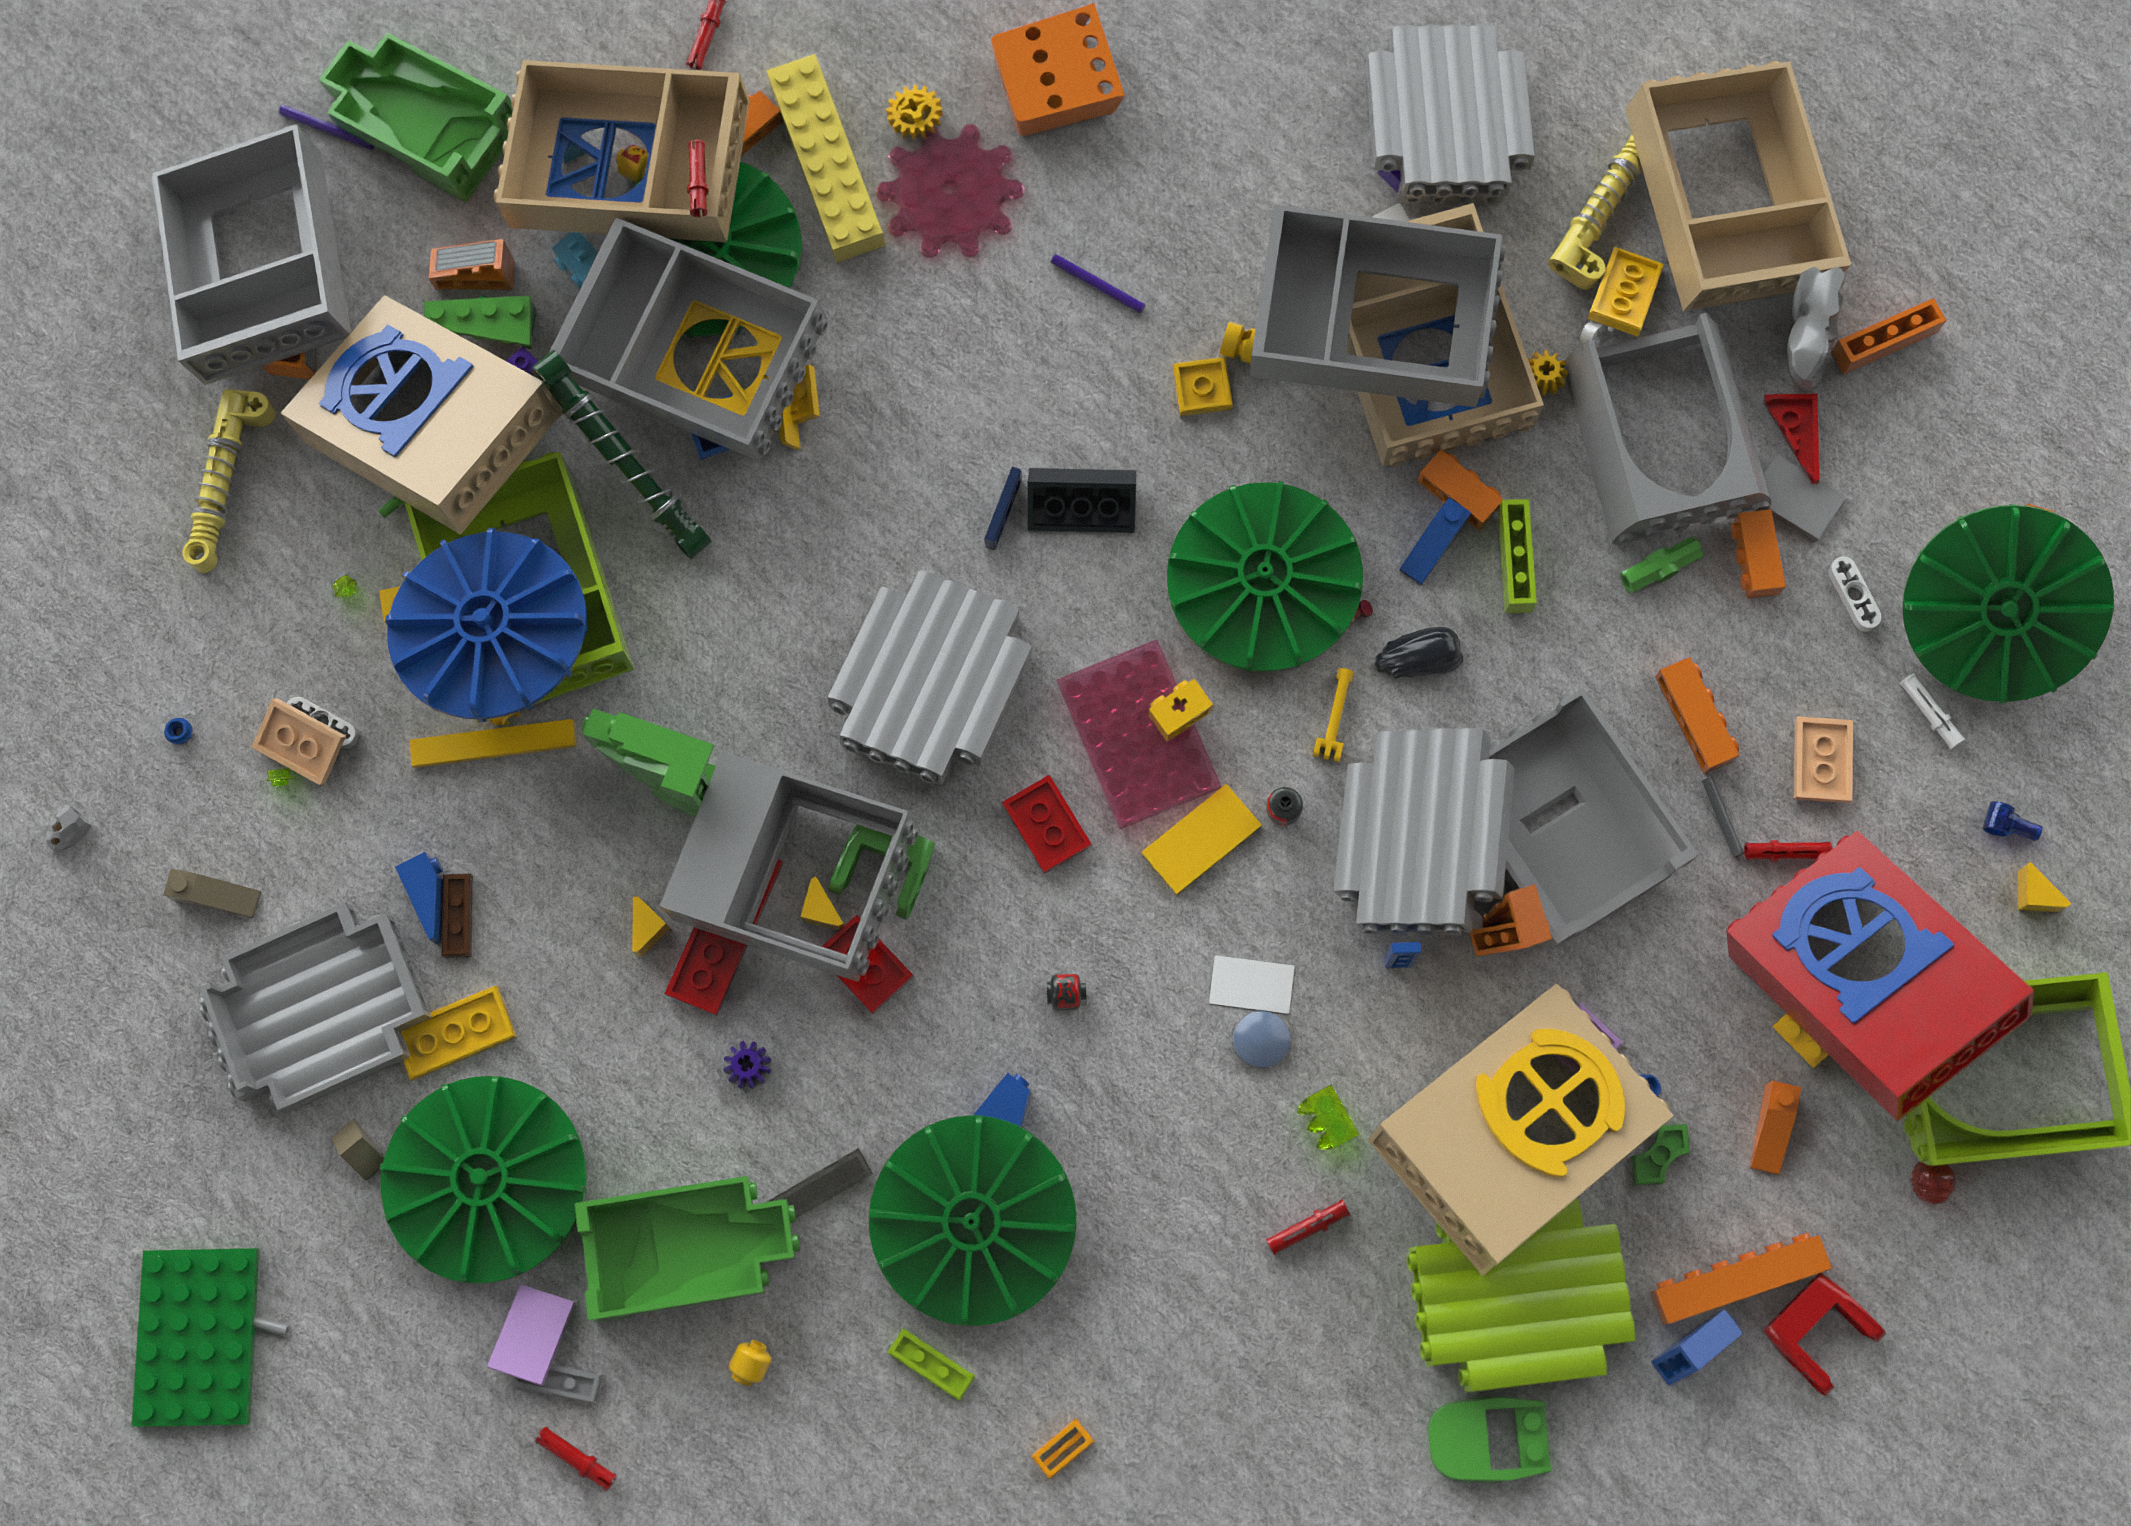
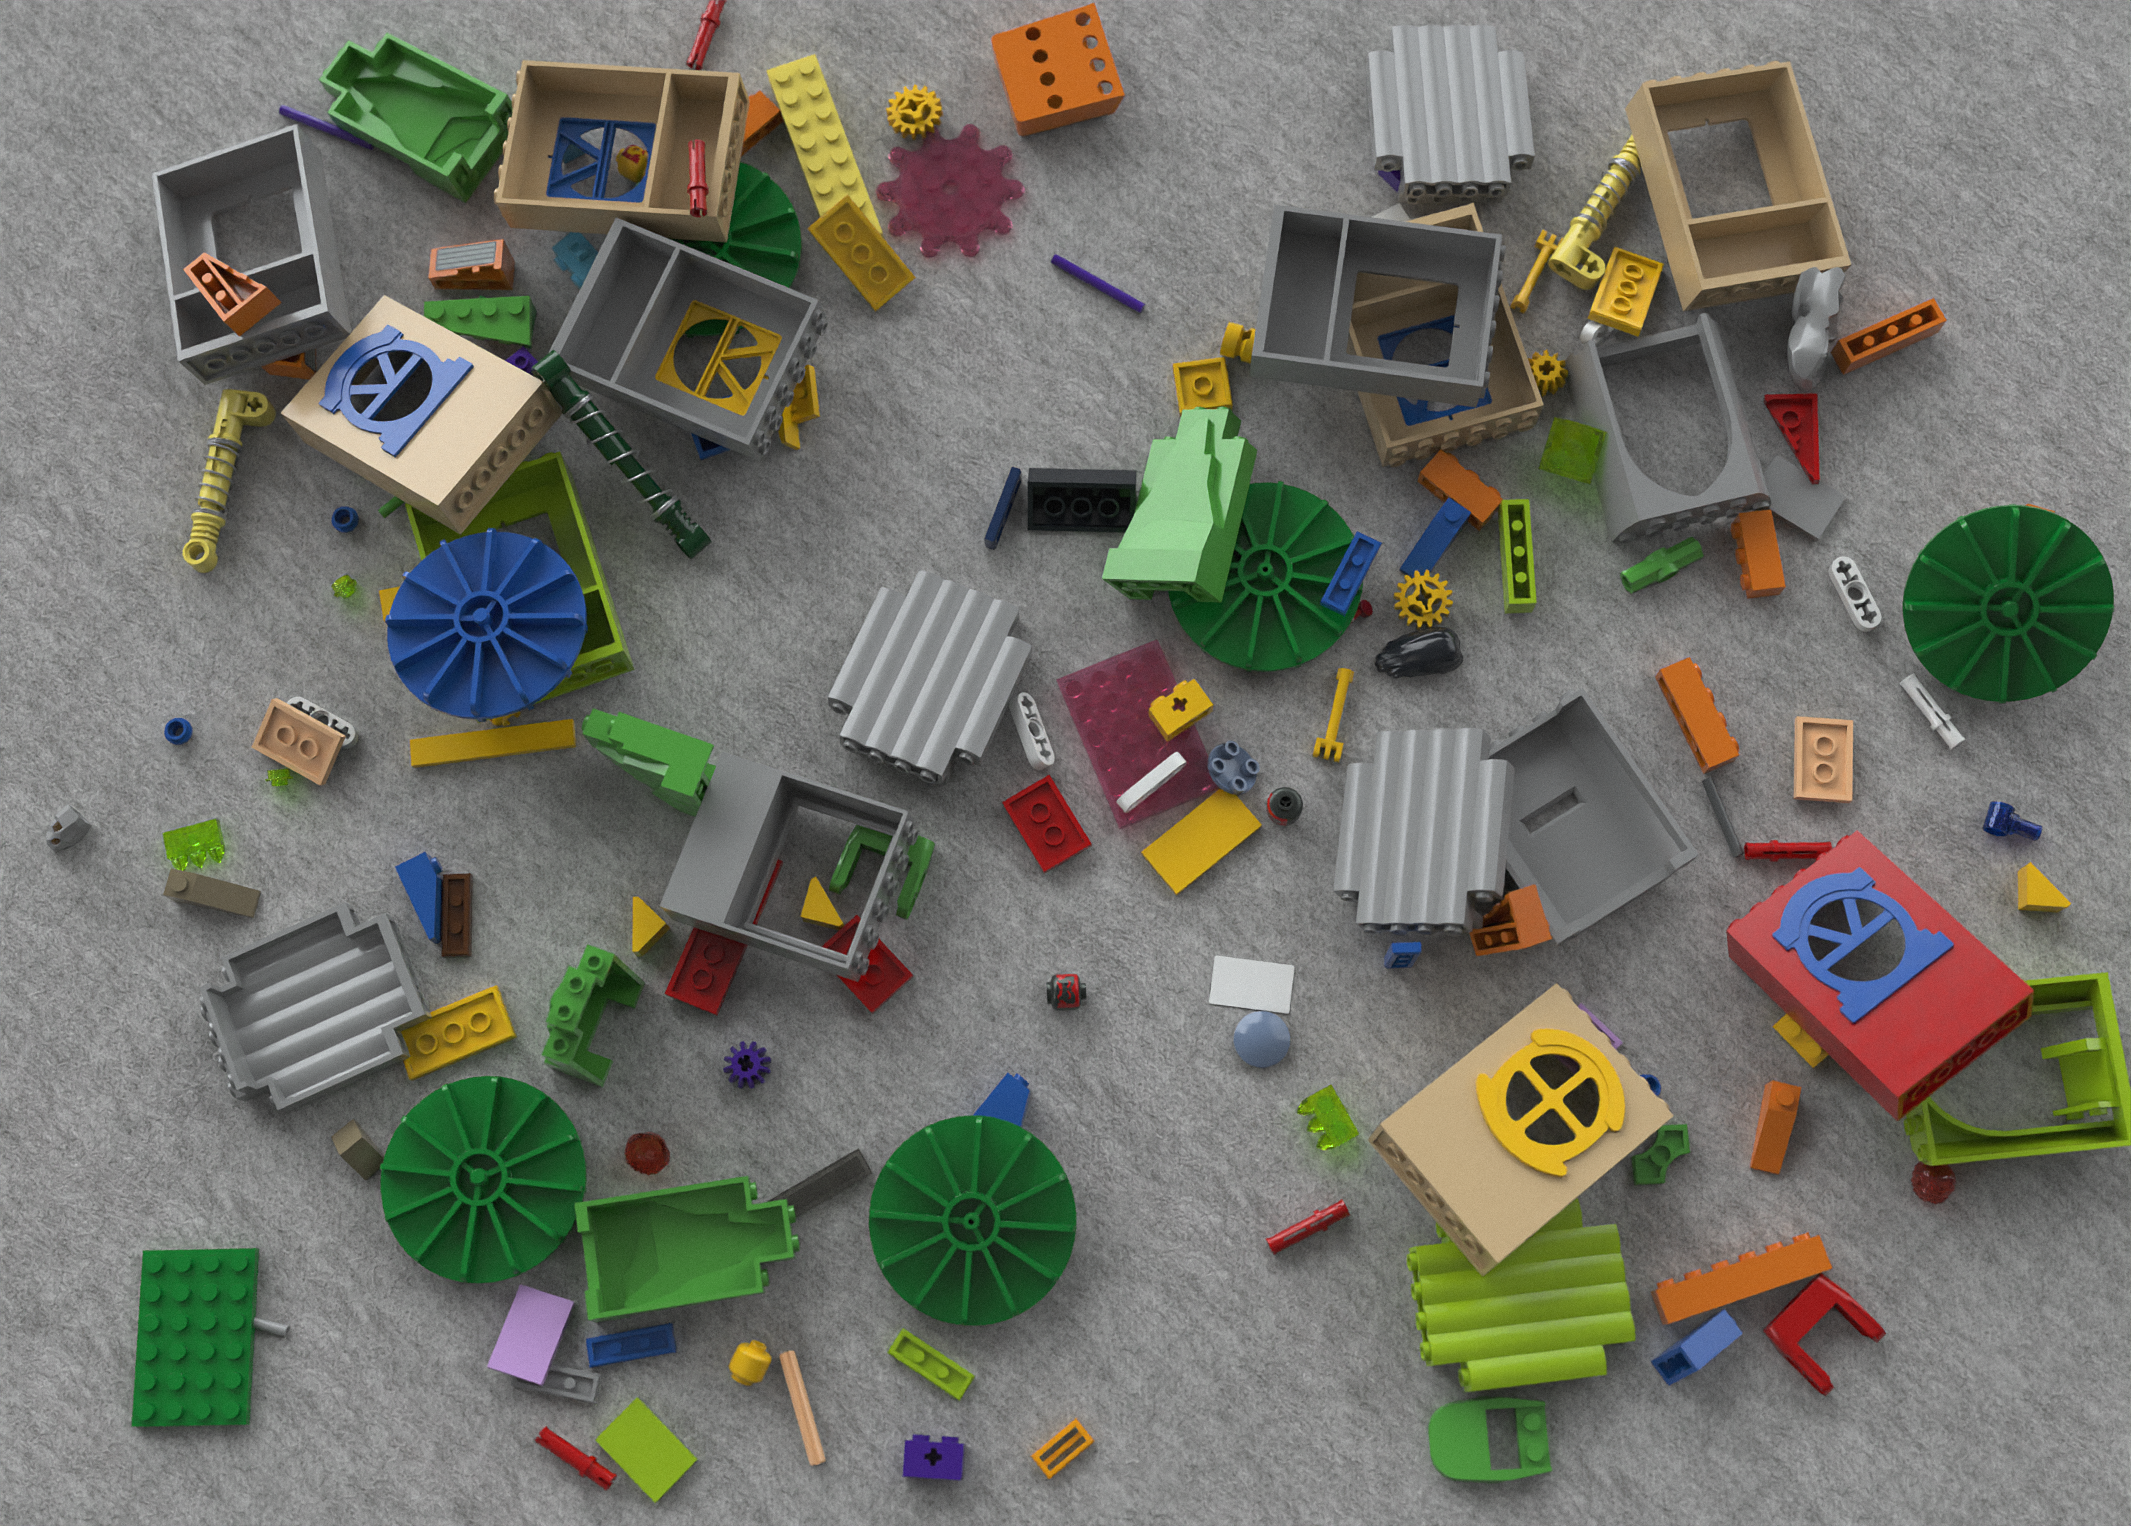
(194, 842): none -> clear neon green plate
(230, 293): none -> orange wedge
(342, 512): none -> blue plate
(578, 1009): none -> bright green panel
(631, 1345): none -> blue tile
(646, 1449): none -> lime tile
(647, 1153): none -> clear red hair
(802, 1408): none -> light nougat axle
(861, 252): none -> yellow tile
(949, 1467): none -> dark purple brick
(1036, 747): none -> white beam
(1151, 782): none -> white beam
(1186, 511): none -> panel
(1232, 768): none -> sand blue dish
(1350, 573): none -> blue tile
(1412, 603): none -> yellow gear
(1547, 248): none -> yellow hinge
(1572, 450): none -> clear neon green slope
(2085, 1077): none -> lime panel

